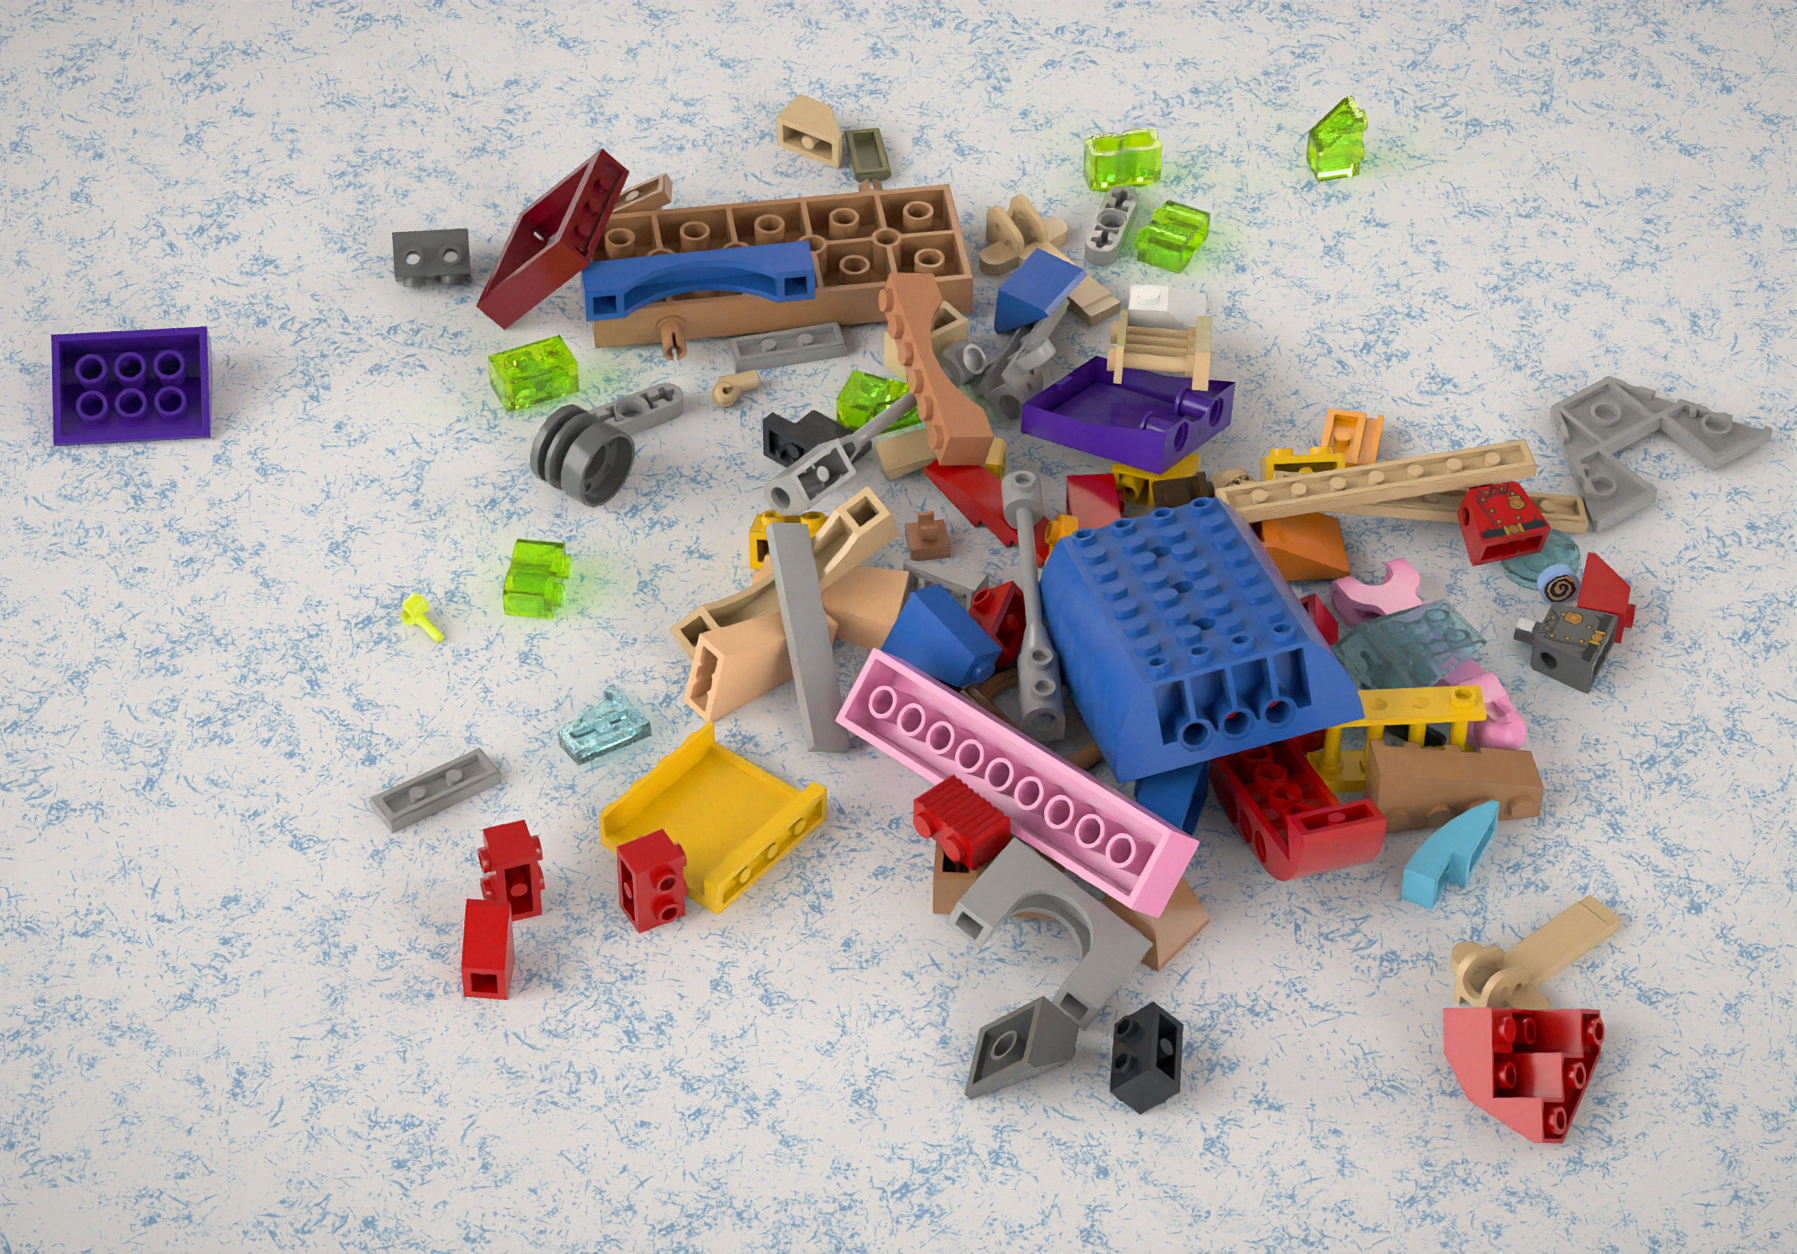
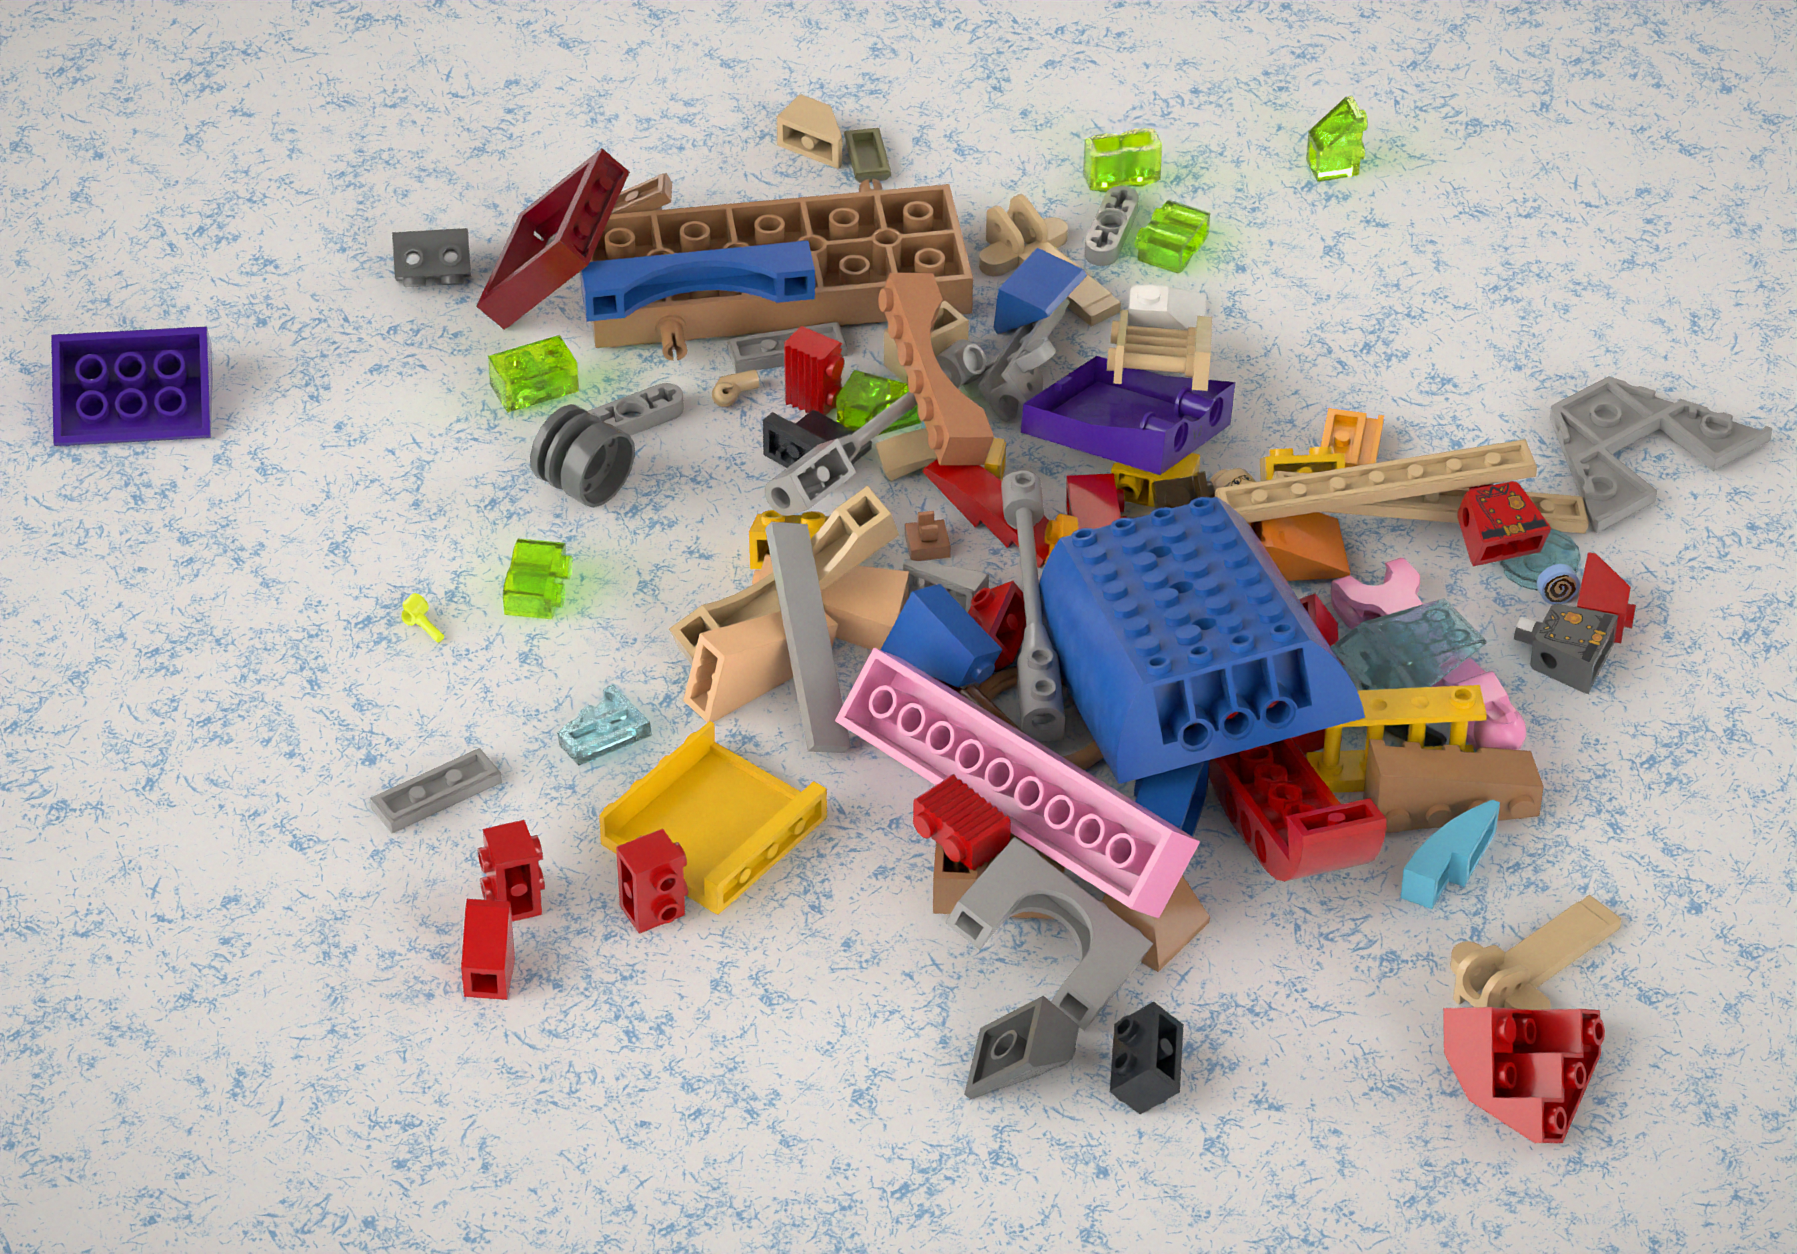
(812, 371): none -> red brick

